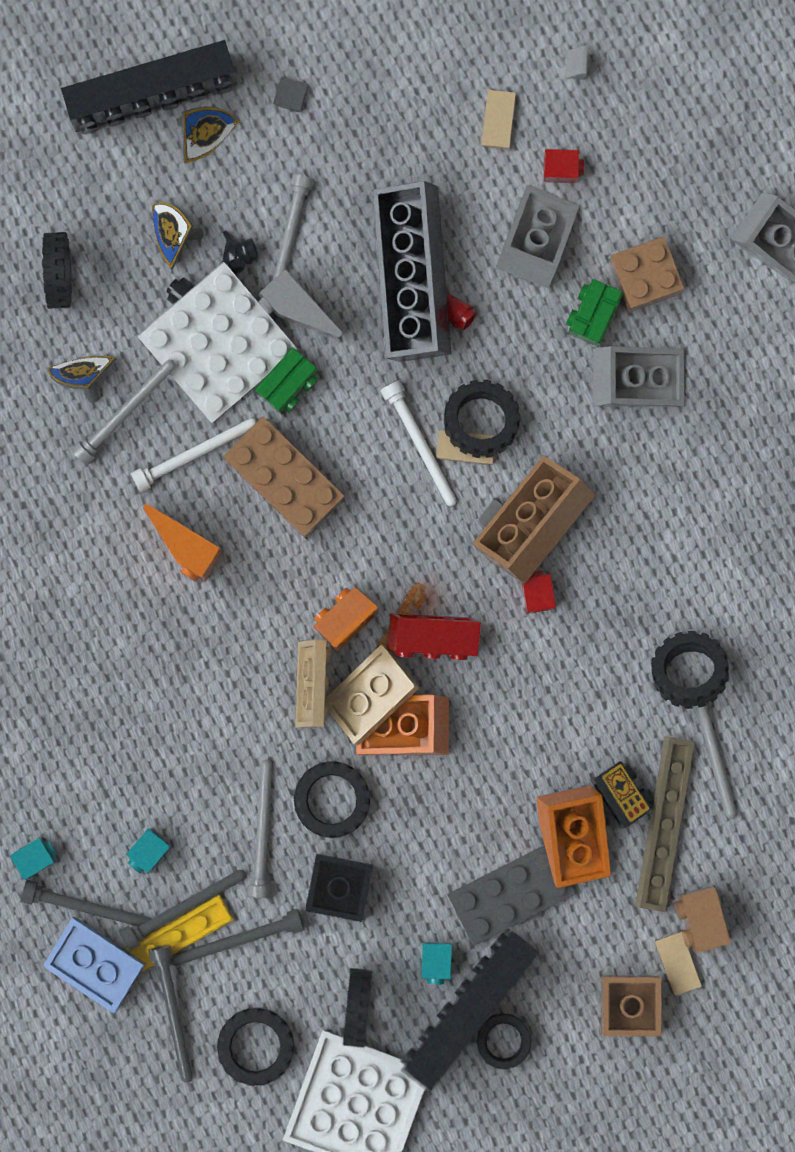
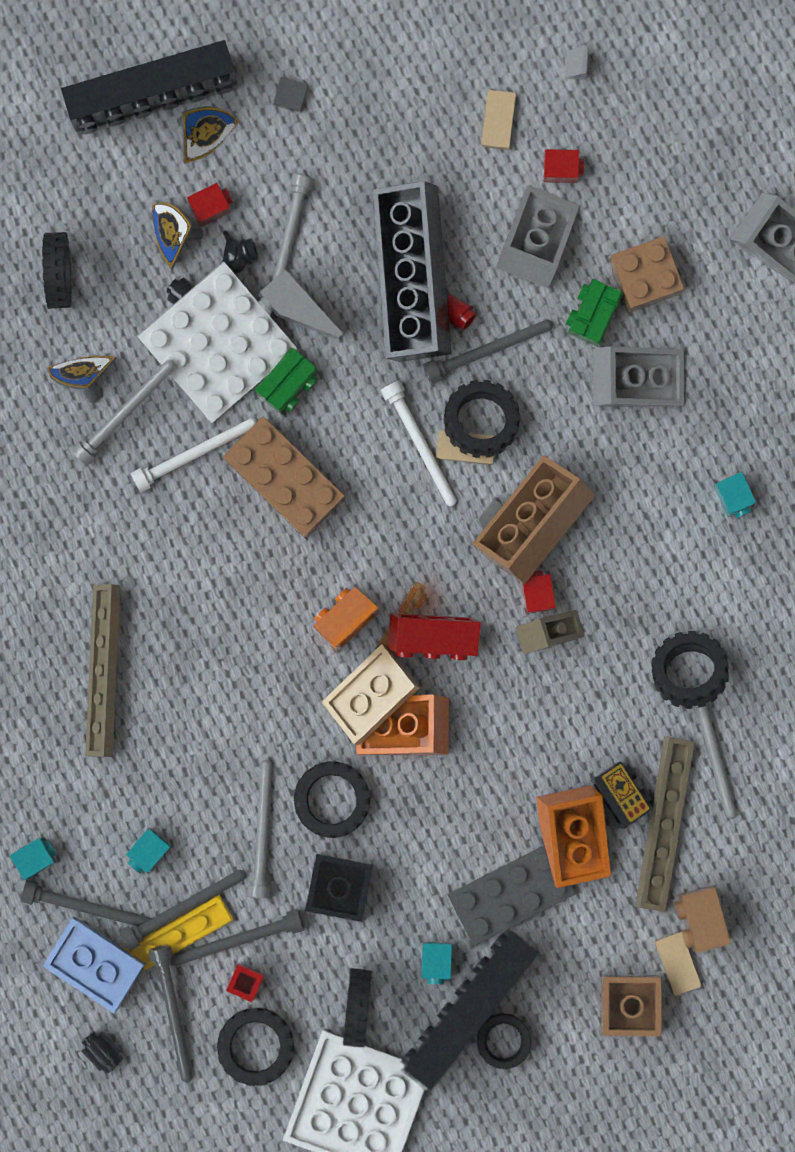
(101, 1052): none -> black brick
(102, 671): none -> dark tan plate
(189, 549): orange slope -> none
(210, 204): none -> red brick
(245, 982): none -> red brick
(311, 684): tan plate -> none
(438, 369): none -> dark grey piece
(549, 631): none -> dark tan slope
(735, 495): none -> teal brick

